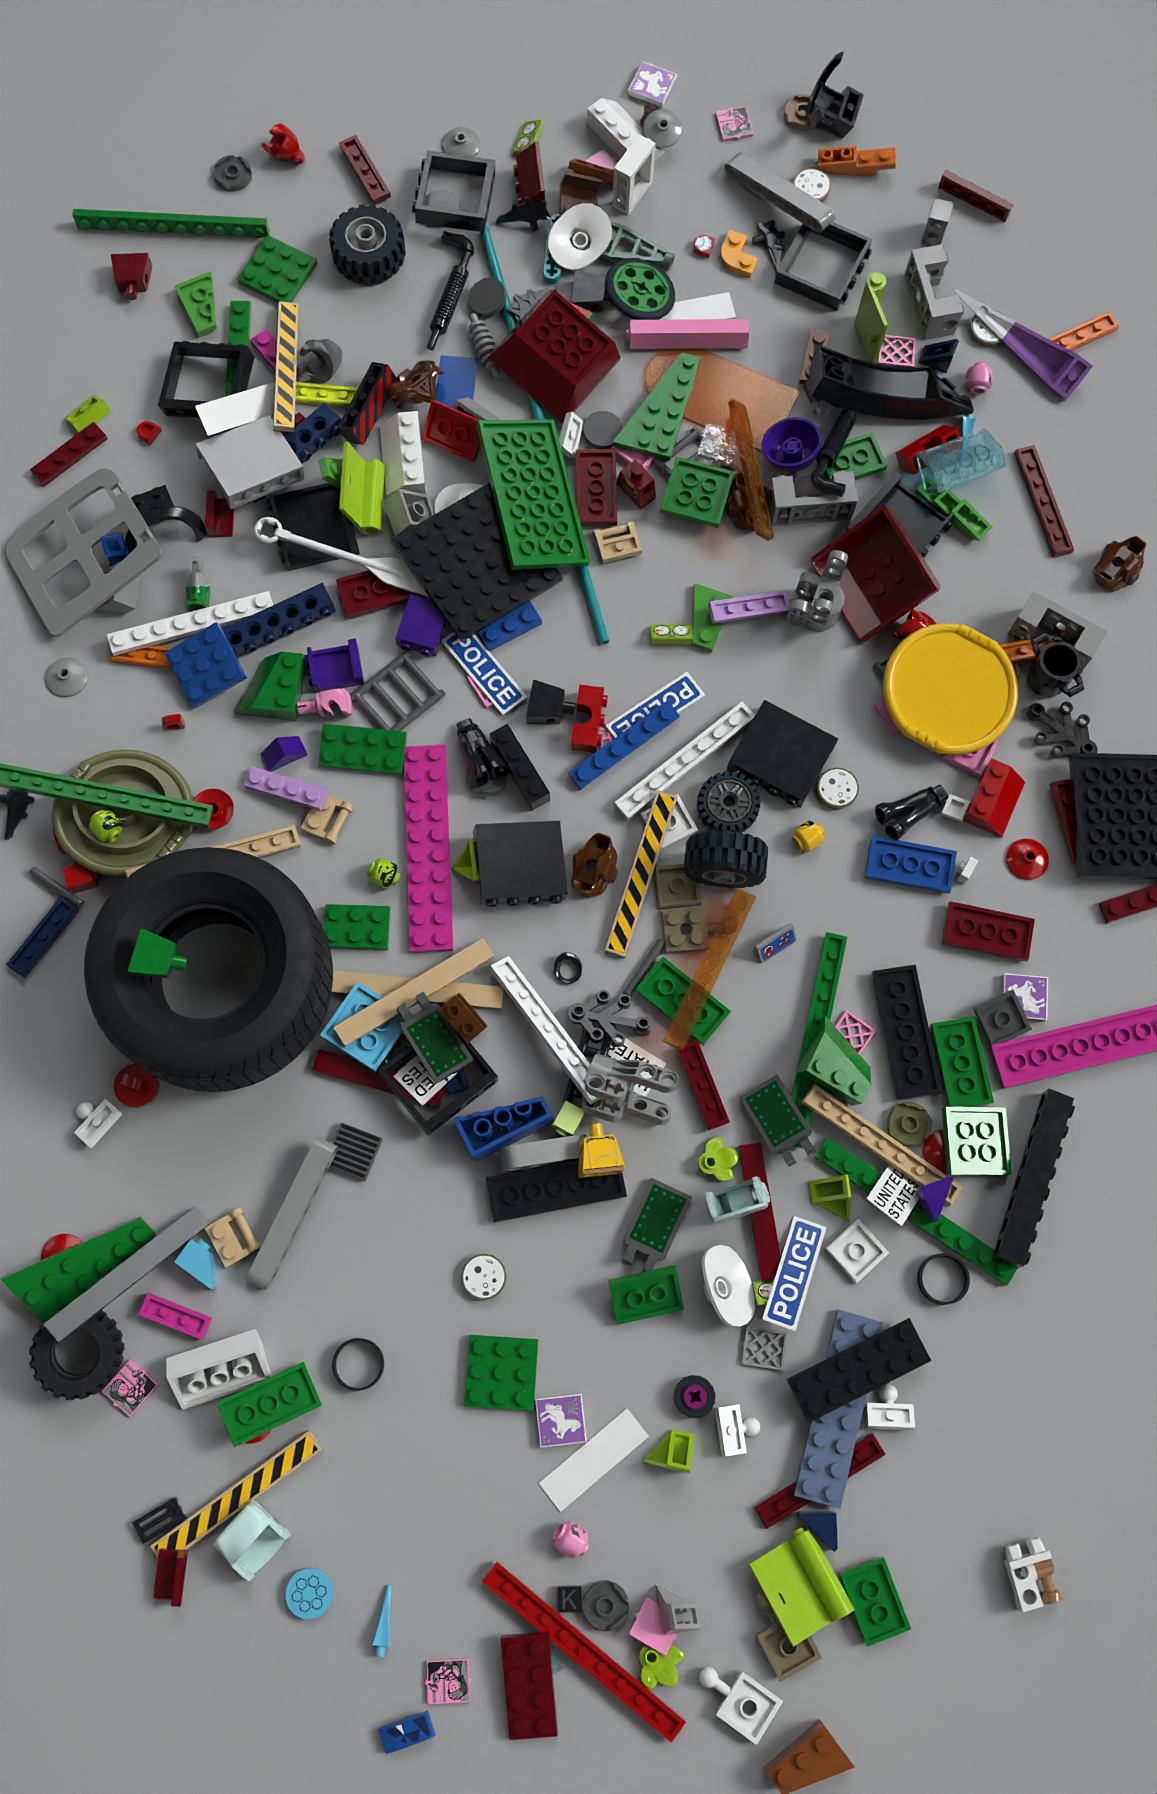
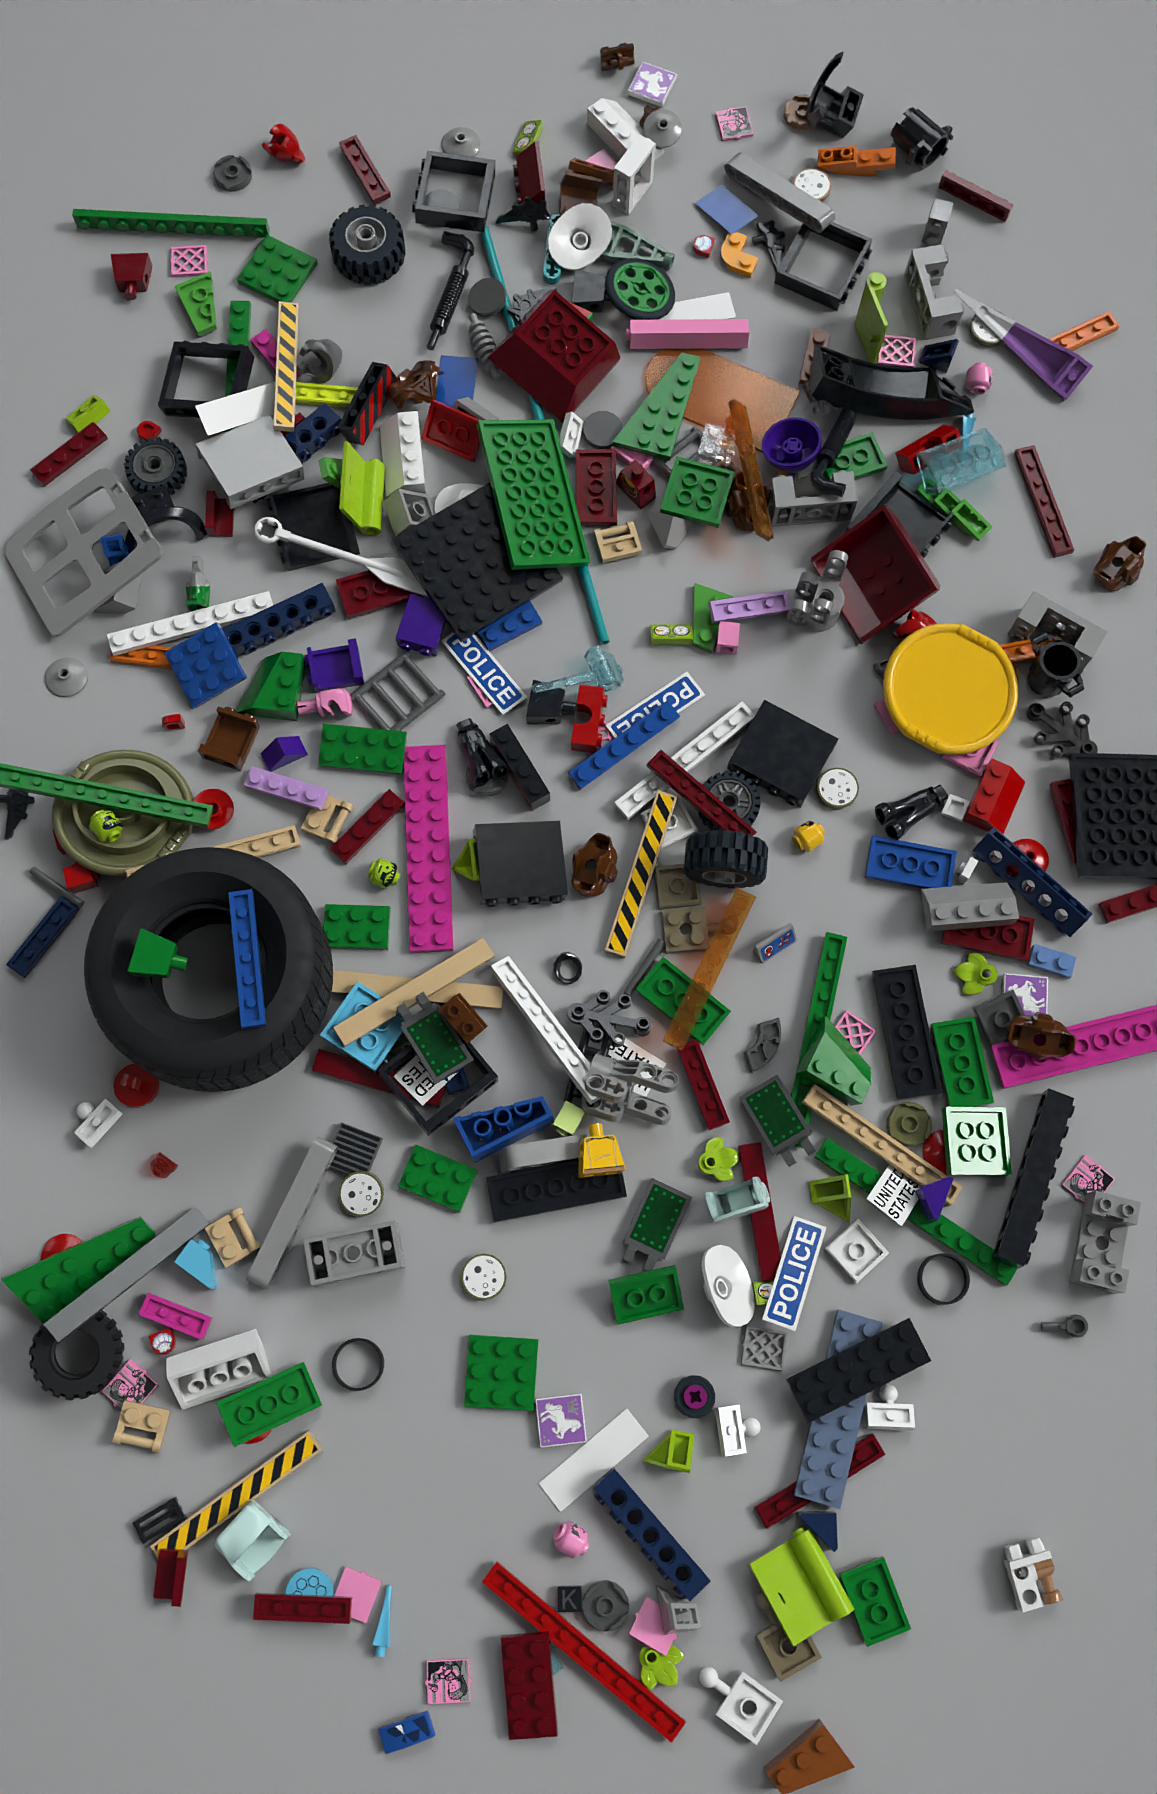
(145, 1418): none -> tan plate
(153, 454): none -> wheel
(162, 1166): none -> clear red plate
(163, 1341): none -> tile
(186, 249): none -> bright pink window
(230, 738): none -> reddish brown panel
(247, 959): none -> blue plate
(302, 1608): none -> dark red plate
(361, 1193): none -> white tile
(362, 1590): none -> bright pink piece
(367, 826): none -> dark red plate
(378, 1247): none -> light grey plate
(437, 1178): none -> green plate
(602, 671): none -> clear light blue piece
(617, 56): none -> reddish brown hips
(669, 528): none -> light grey slope
(695, 1579): none -> dark blue brick
(697, 794): none -> dark red tile
(727, 209): none -> sticker
(728, 637): none -> bright pink panel
(765, 1046): none -> dark grey tile
(921, 138): none -> black container
(969, 906): none -> light grey slope
(972, 972): none -> lime plate
(1031, 871): none -> dark blue brick
(1051, 961): none -> medium blue plate
(1058, 1039): none -> reddish brown piece
(1074, 1325): none -> dark grey plate
(1087, 1178): none -> piece
(1107, 1218): none -> light grey plate

